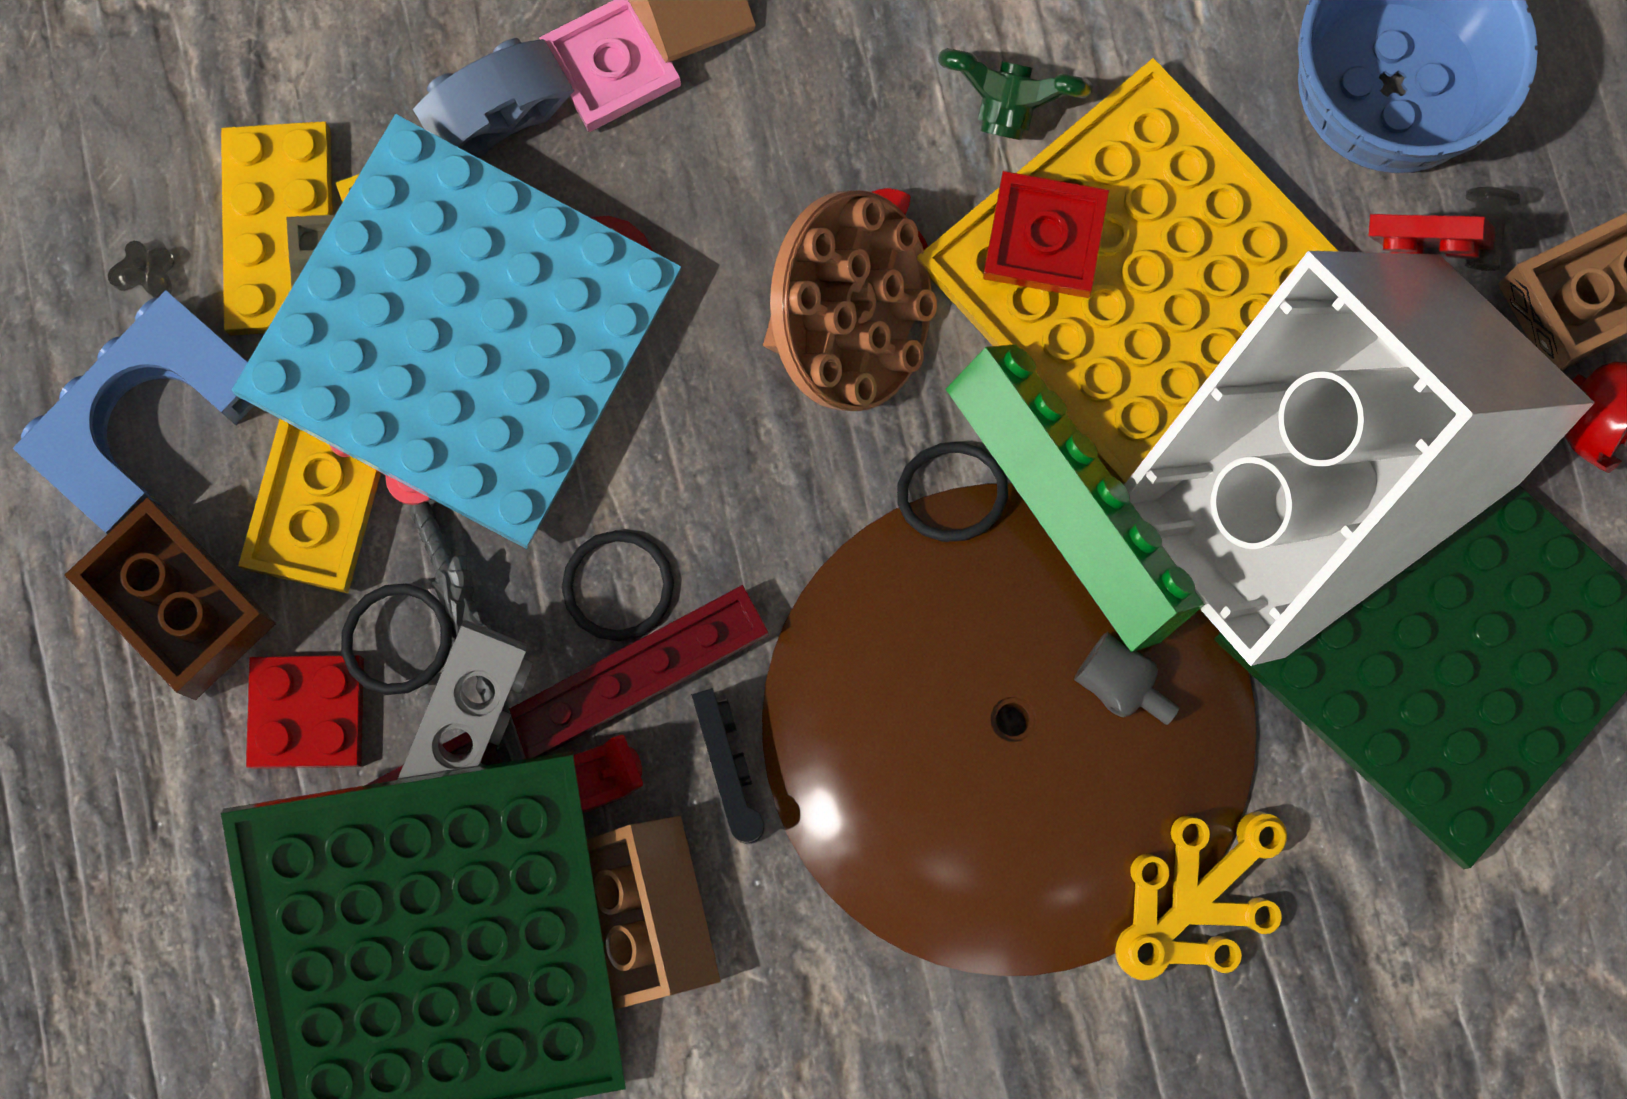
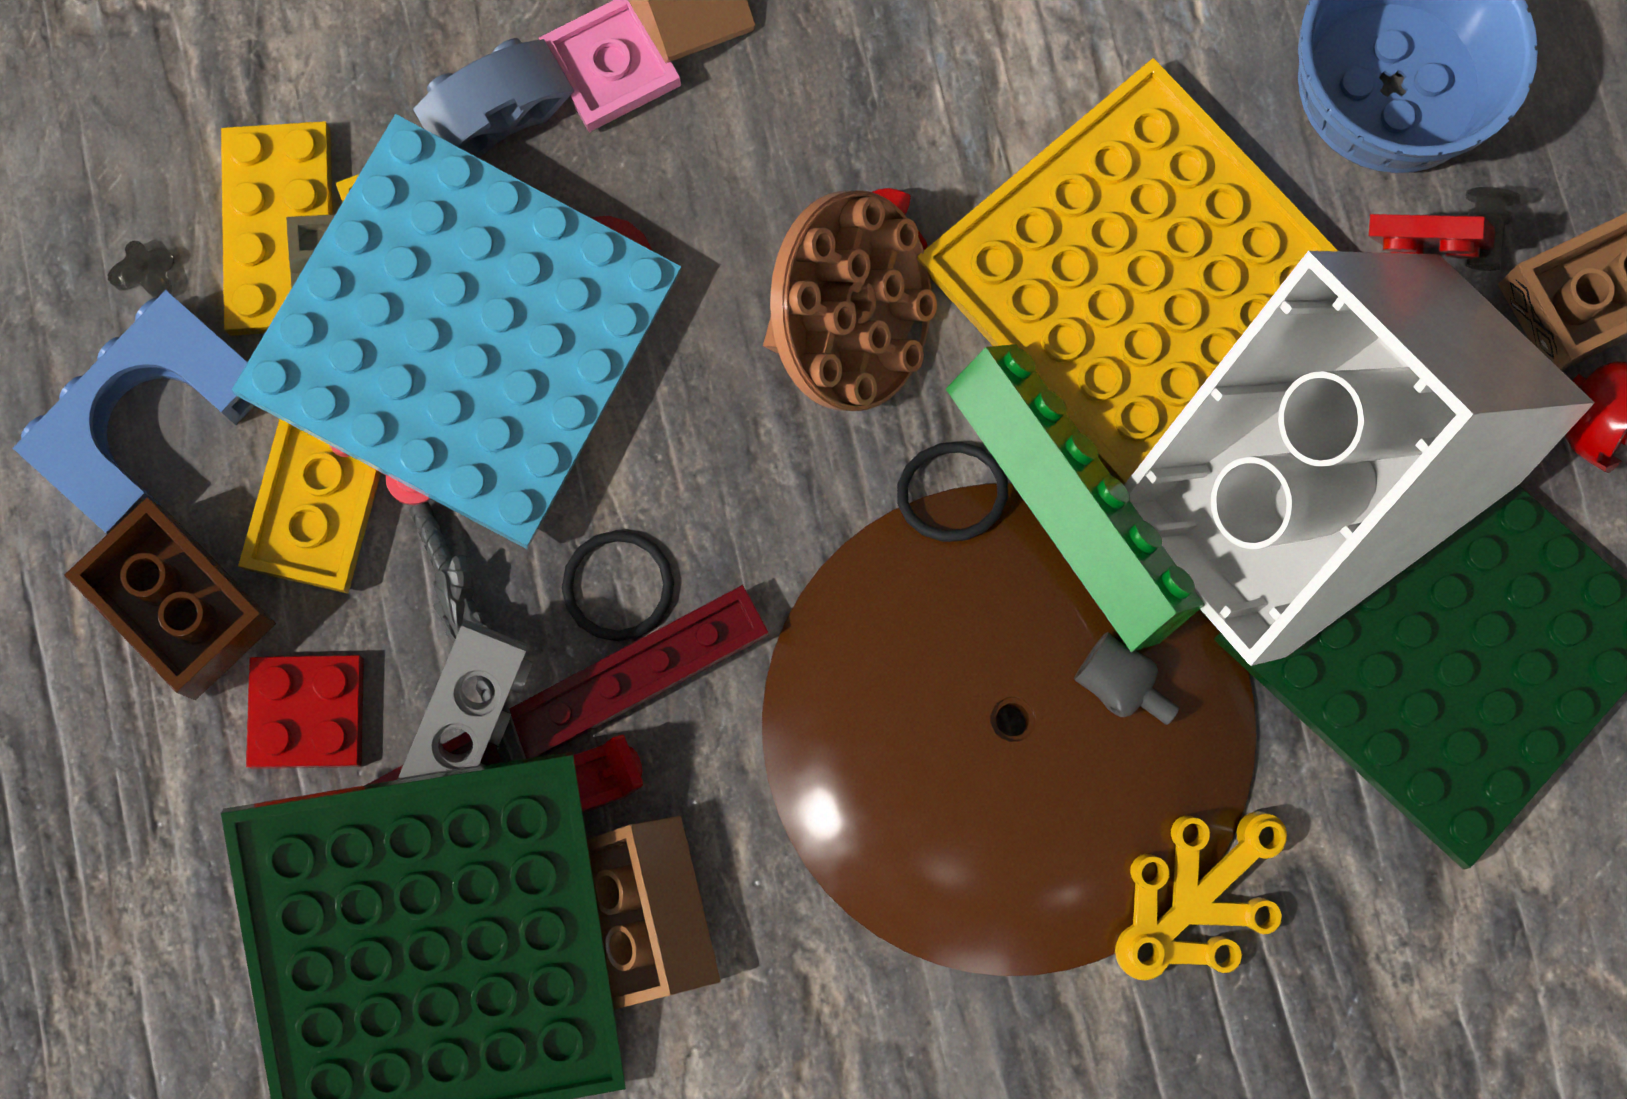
(432, 670): black piece -> none
(729, 769): black plate -> none
(1010, 93): dark green piece -> none
(1046, 234): red plate -> none

